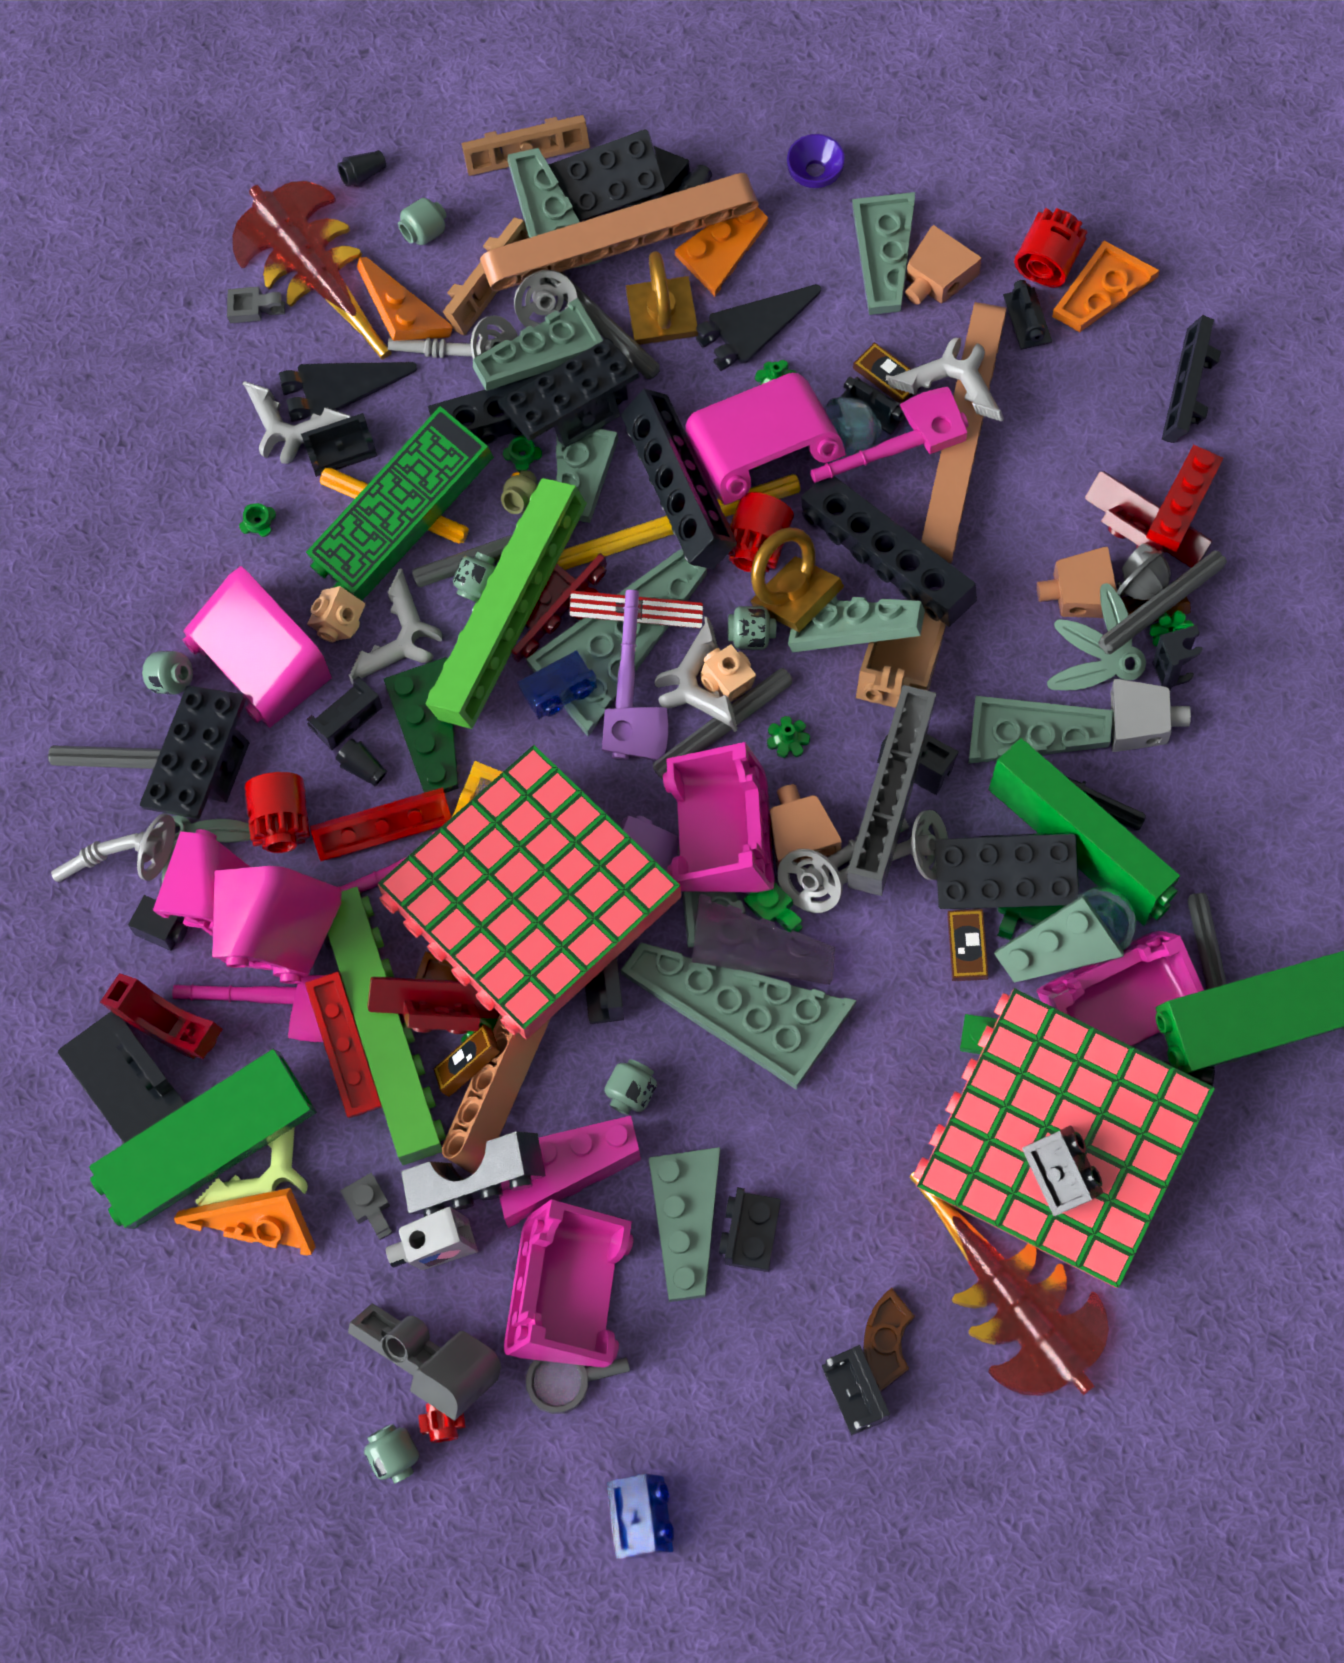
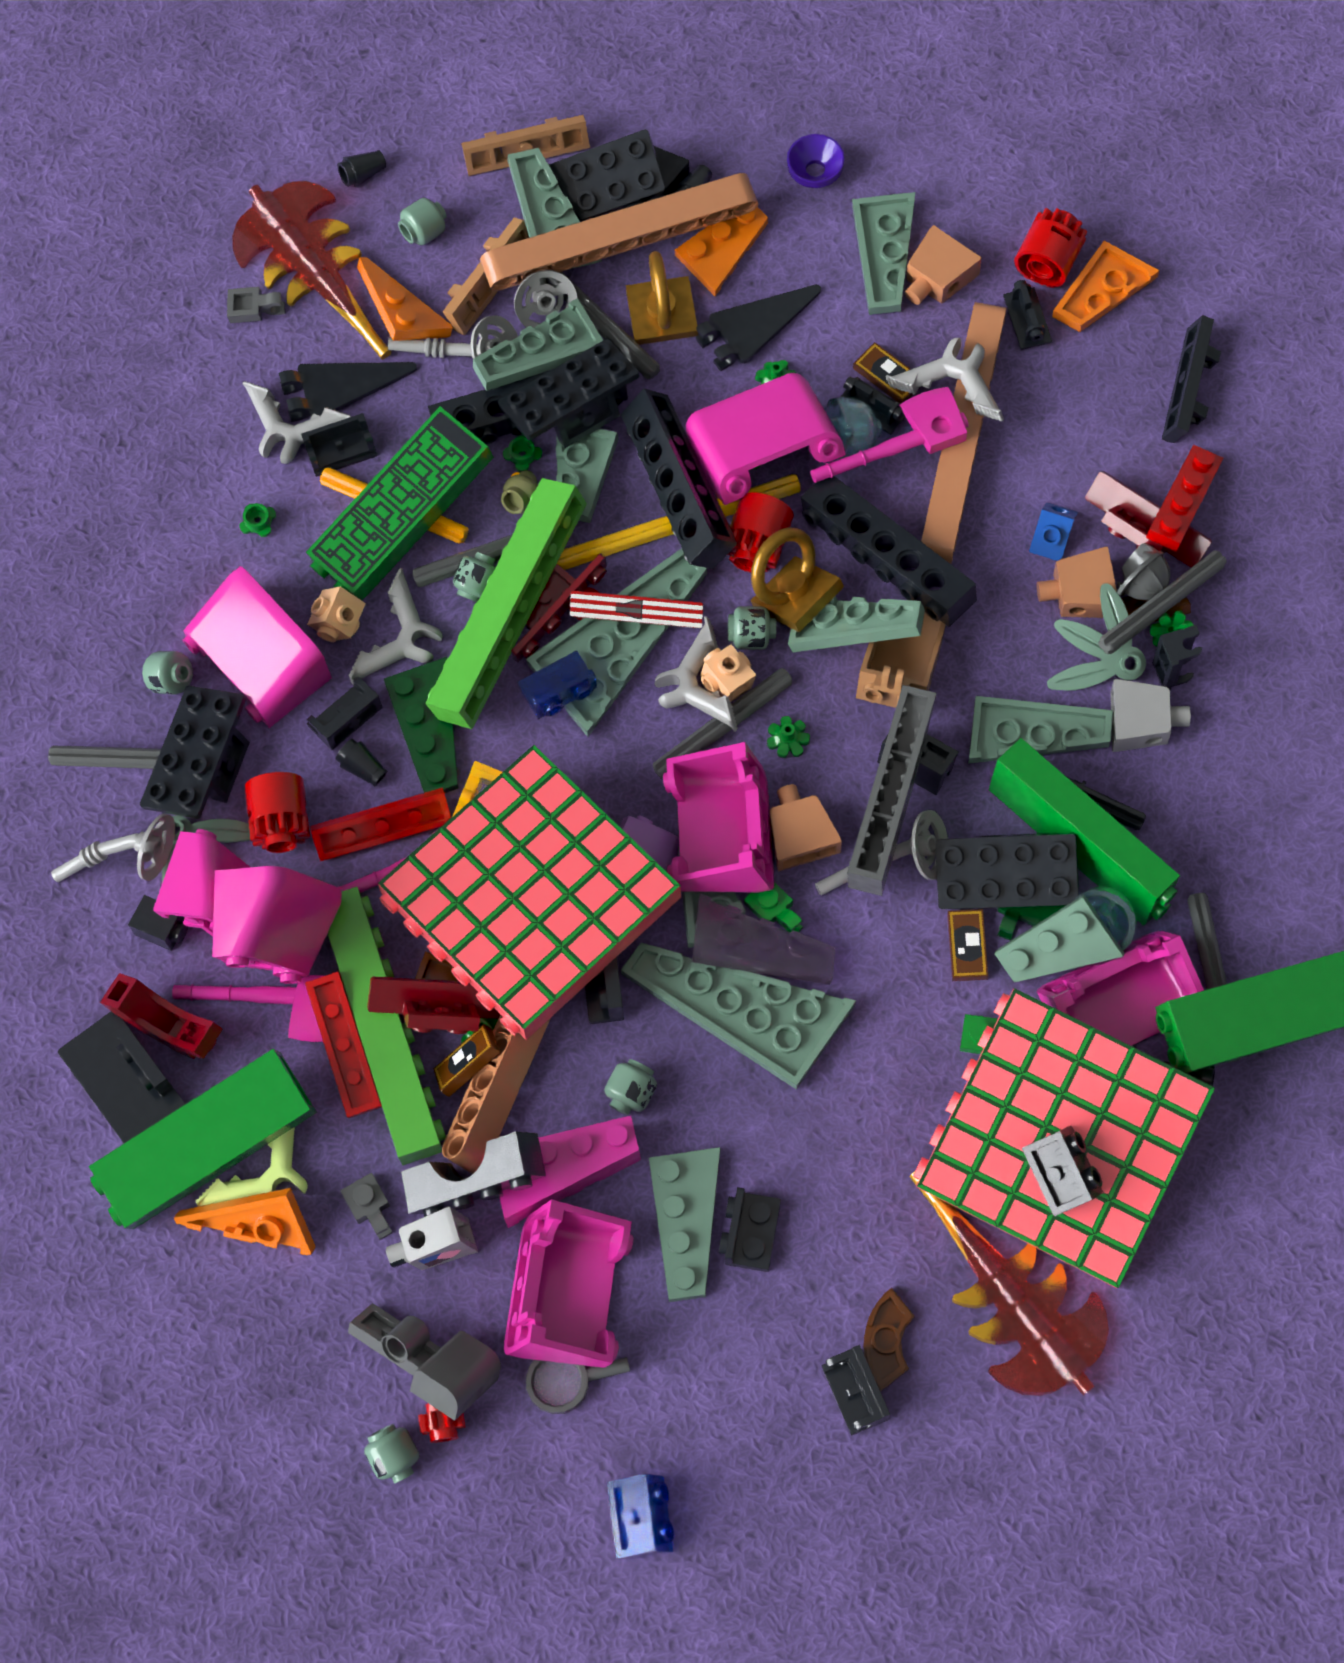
(630, 730): medium lavender piece -> none
(815, 875): light grey dish -> none
(1052, 531): none -> blue bracket

